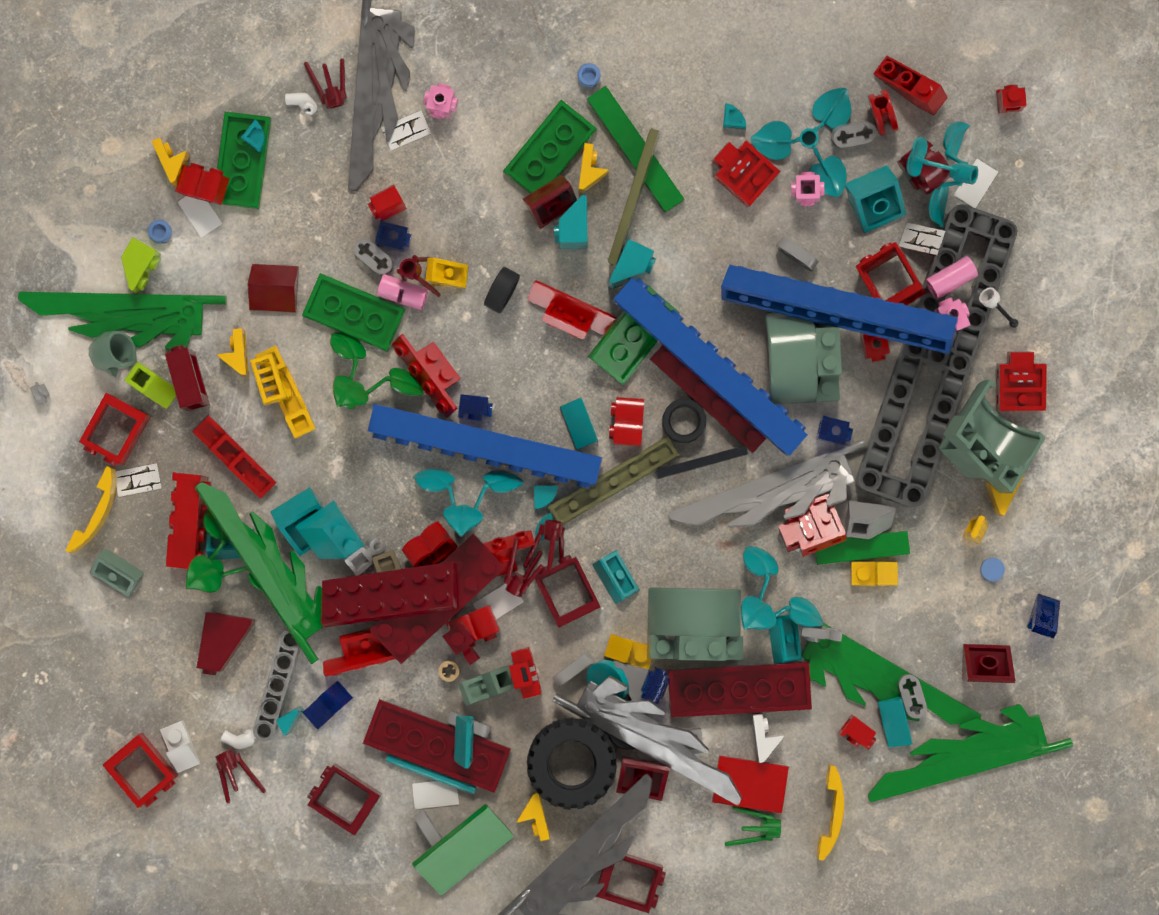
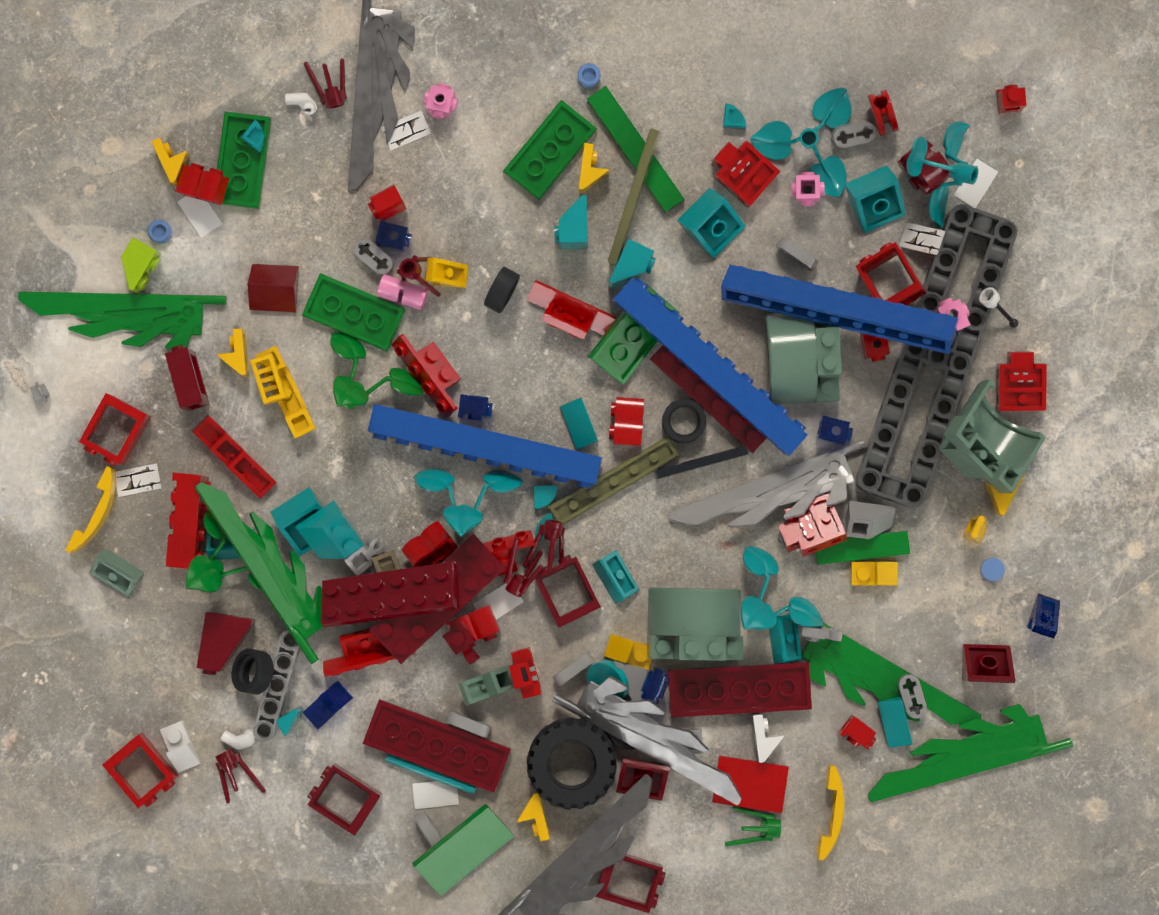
(111, 350): sand green piece -> none
(151, 385): lime slope -> none
(263, 673): none -> black tyre
(453, 676): tan bush -> none
(464, 740): teal slope -> none
(550, 201): dark red slope -> none
(711, 222): none -> teal slope
(911, 85): red slope -> none
(951, 277): bright pink pin -> none

